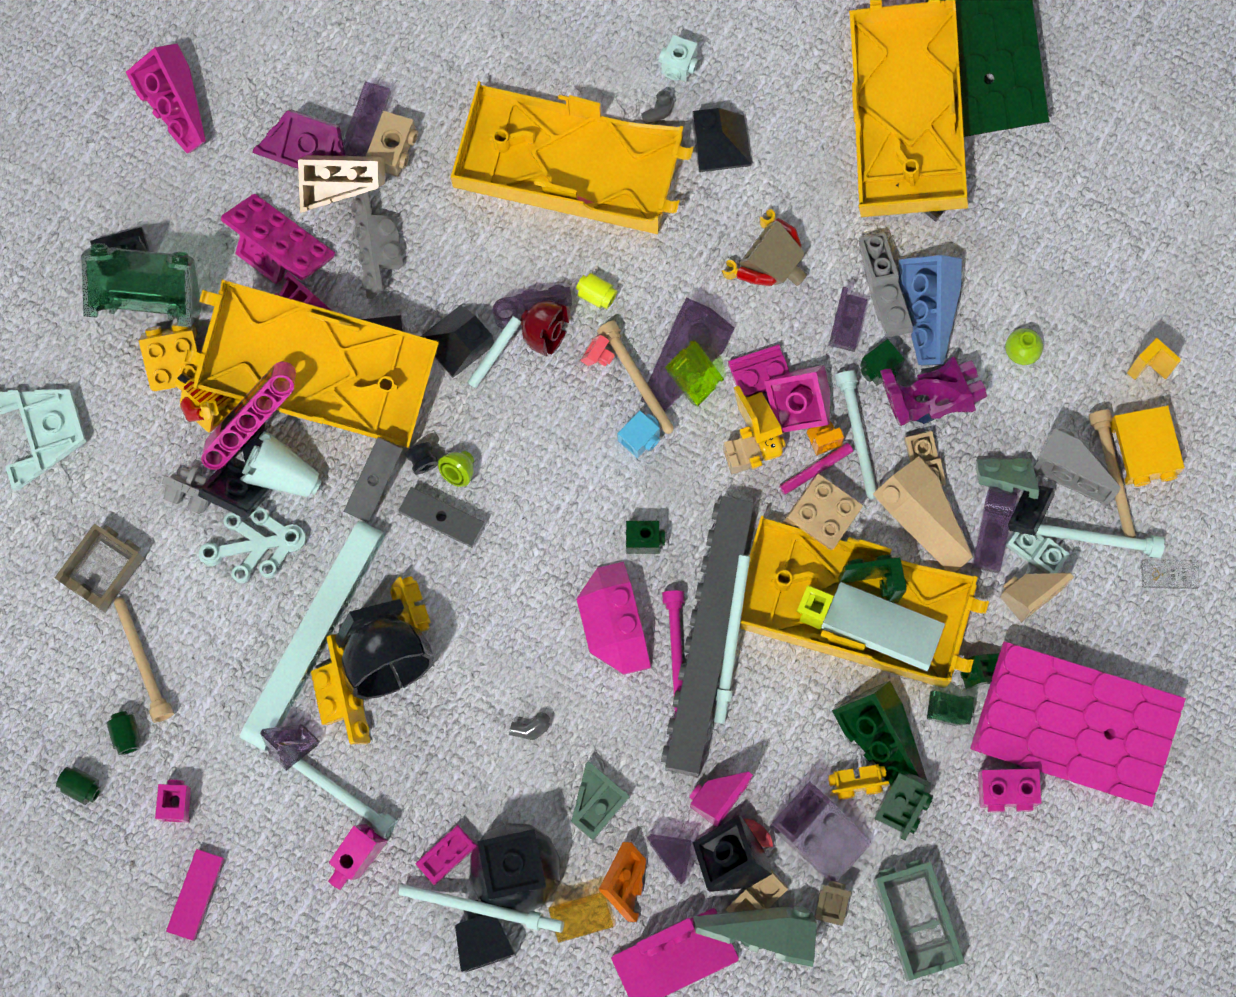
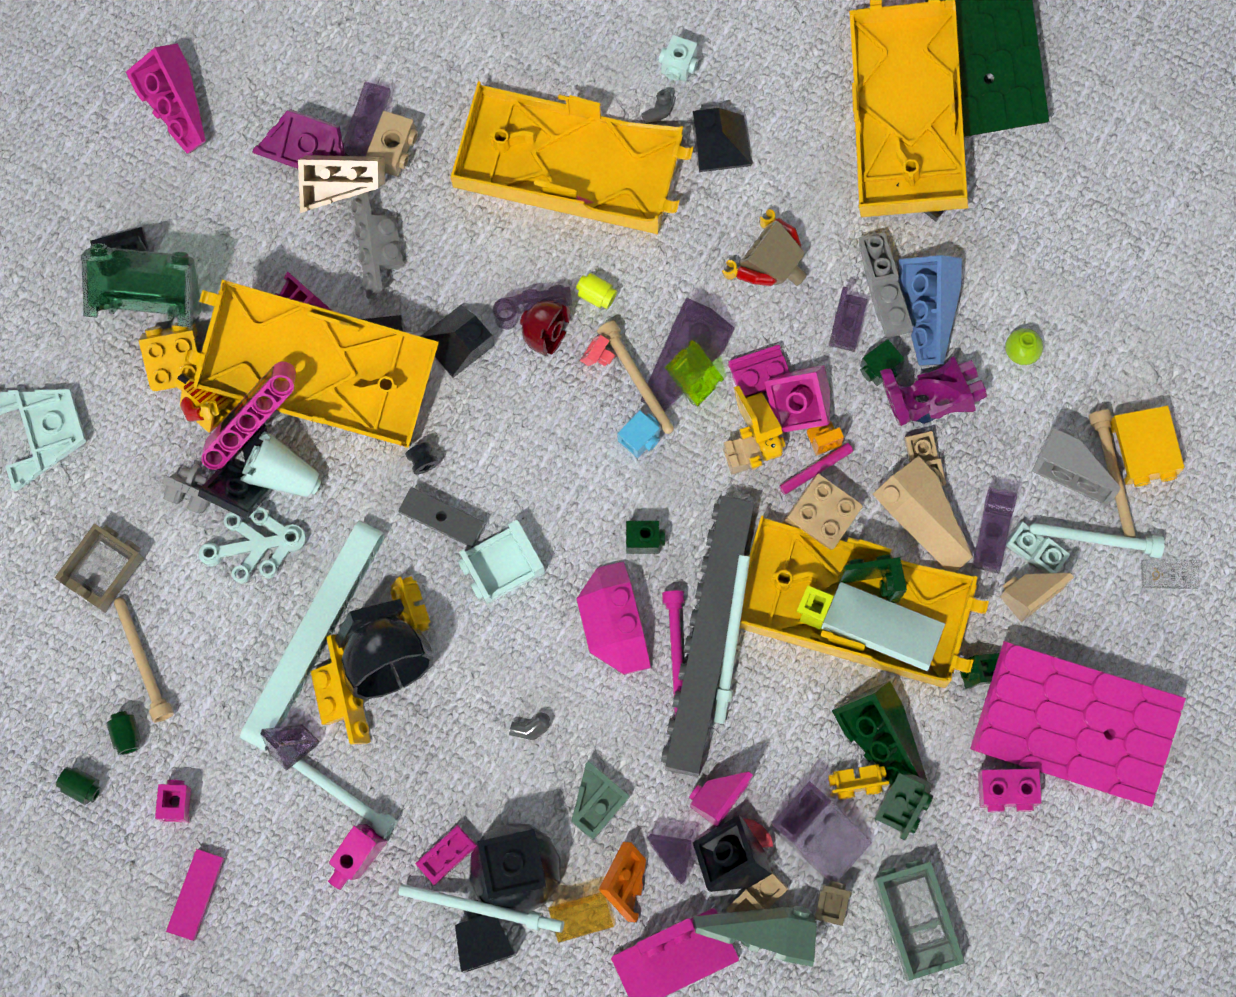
(273, 241): dark pink bracket -> none
(367, 494): dark grey tile -> none
(457, 468): lime brick -> none
(494, 352): light aqua bar -> none
(501, 563): none -> light aqua panel
(847, 383): light aqua piece -> none
(950, 708): clear green bracket -> none
(1008, 474): sand green wing -> none
(1031, 512): black plate -> none
(1156, 356): yellow panel -> none

